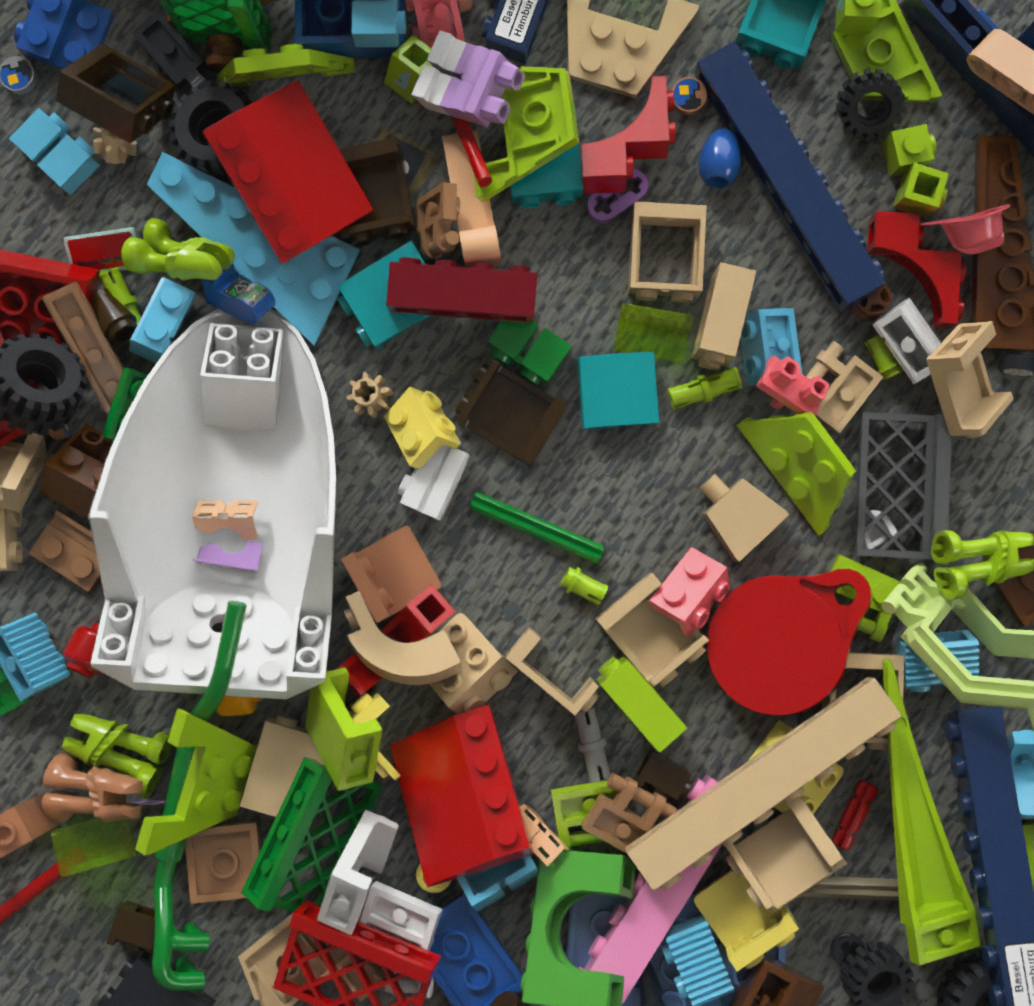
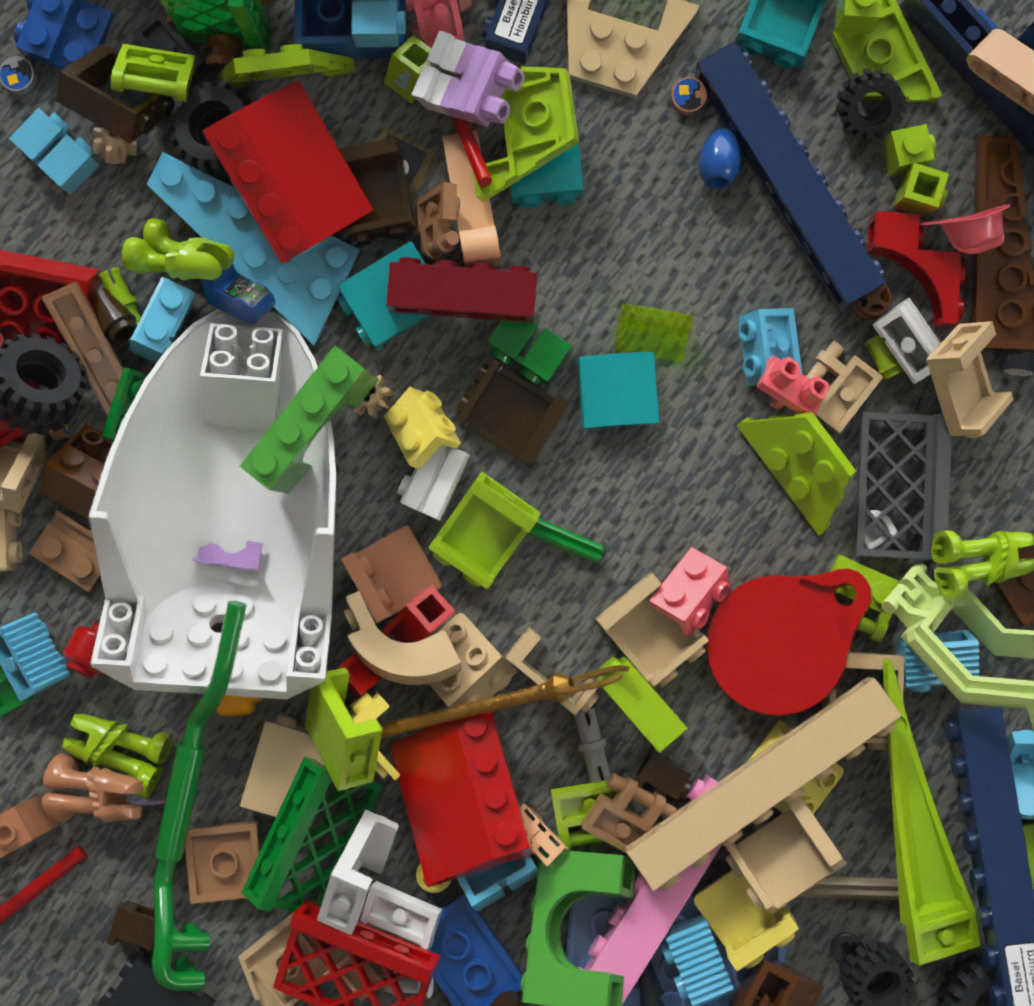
(92, 845): clear neon green panel -> none
(99, 249): red slope -> none
(153, 71): none -> lime plate
(211, 785): lime wing -> none
(242, 525): light nougat piece -> none
(279, 454): none -> bright green arch
(483, 531): none -> lime panel
(557, 689): none -> pearl gold piece
(583, 585): lime pin -> none
(610, 161): arch -> none
(621, 204): medium lavender beam -> none
(668, 215): tan window -> none
(704, 388): lime pin -> none
(723, 316): tan window -> none
(740, 515): tan torso -> none
(854, 815): red axle -> none

